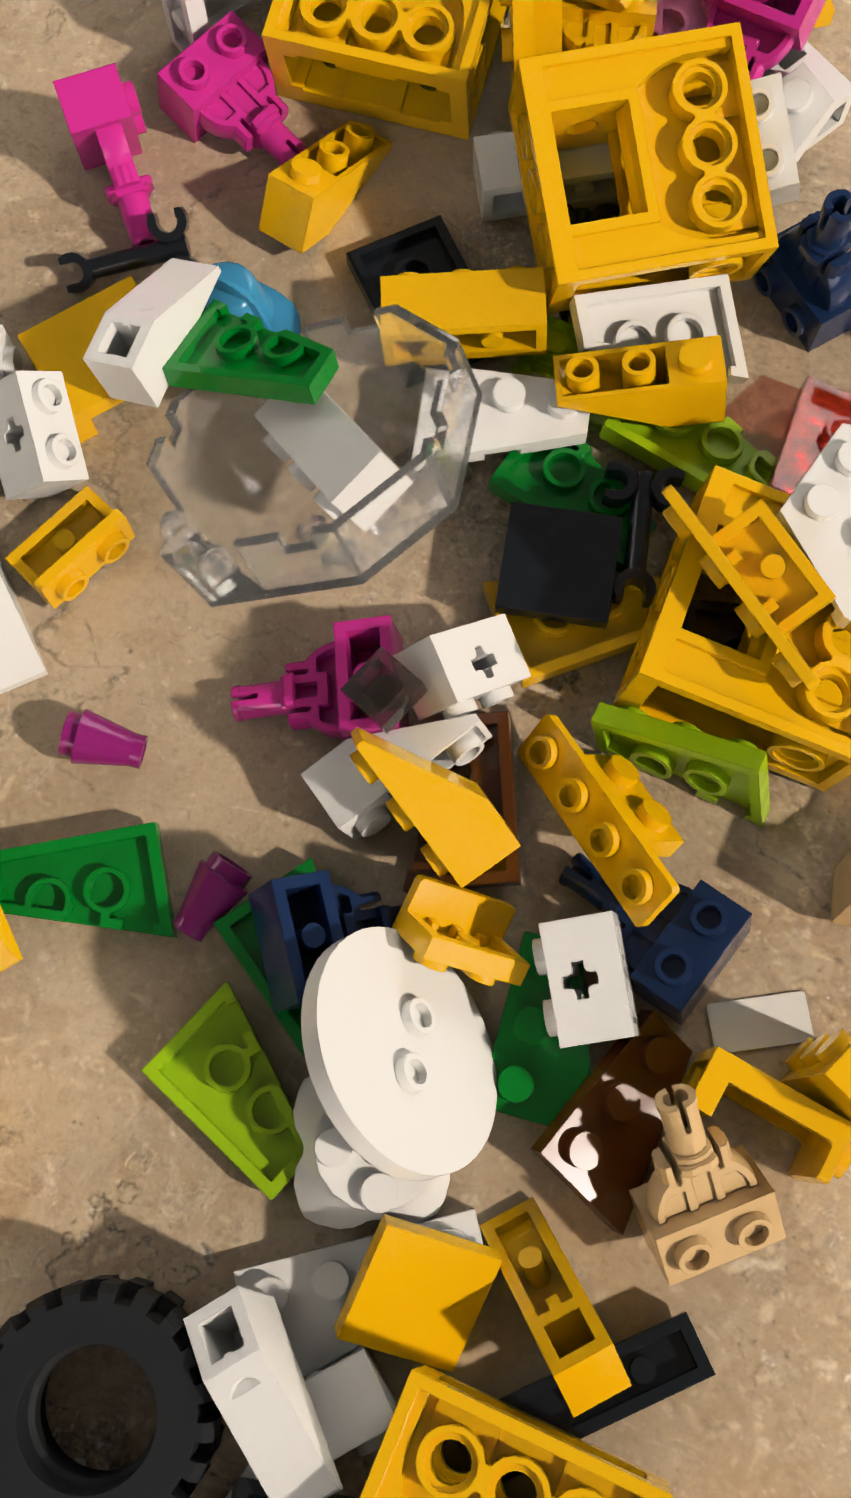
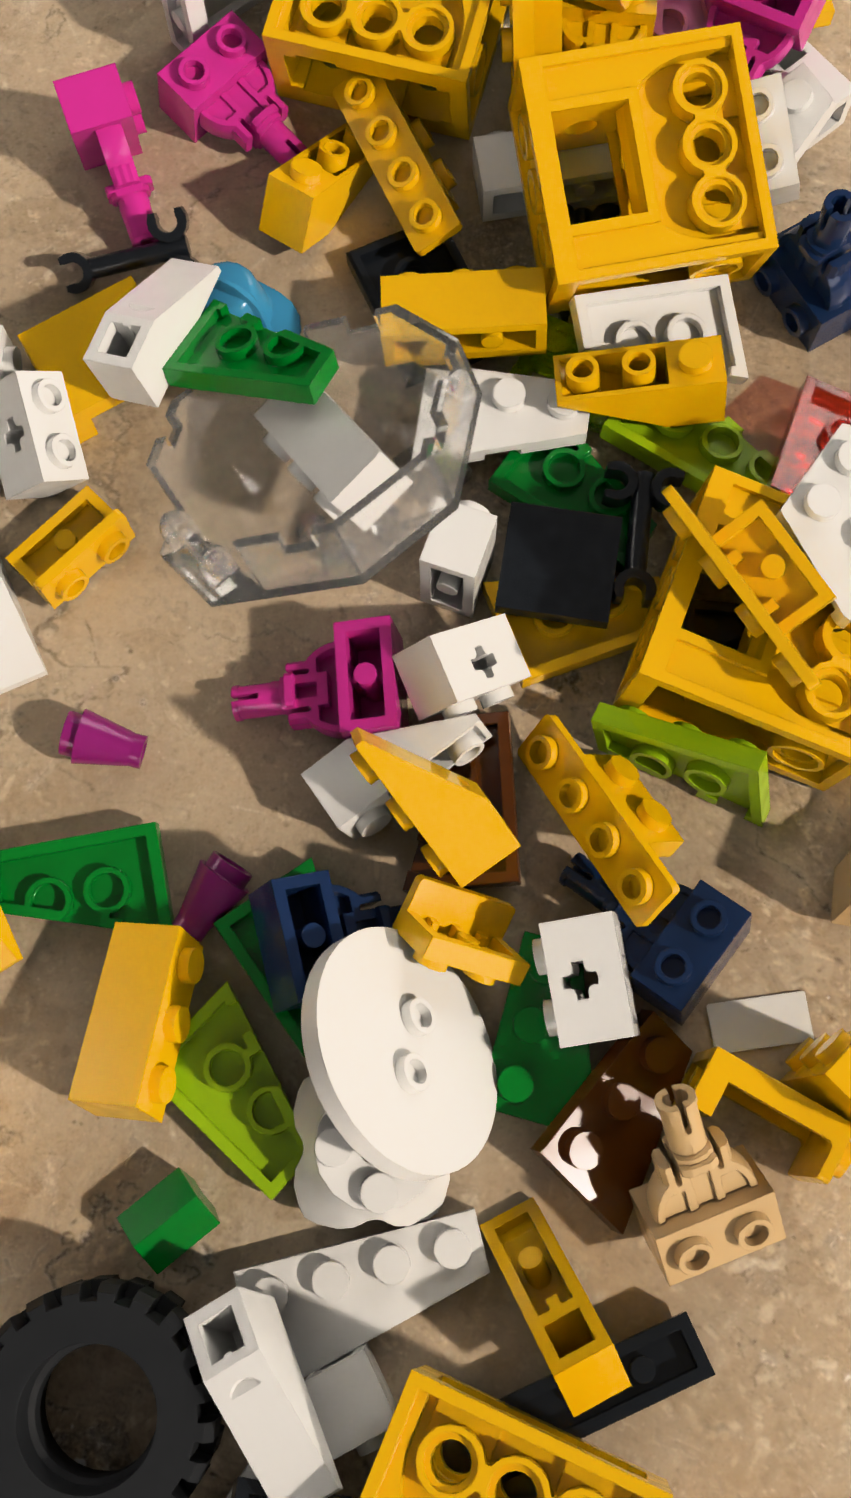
(138, 1022): none -> yellow brick
(168, 1220): none -> green piece
(384, 689): clear smoke plate -> none
(401, 161): none -> yellow bracket
(418, 1293): yellow tile -> none
(458, 558): none -> white brick

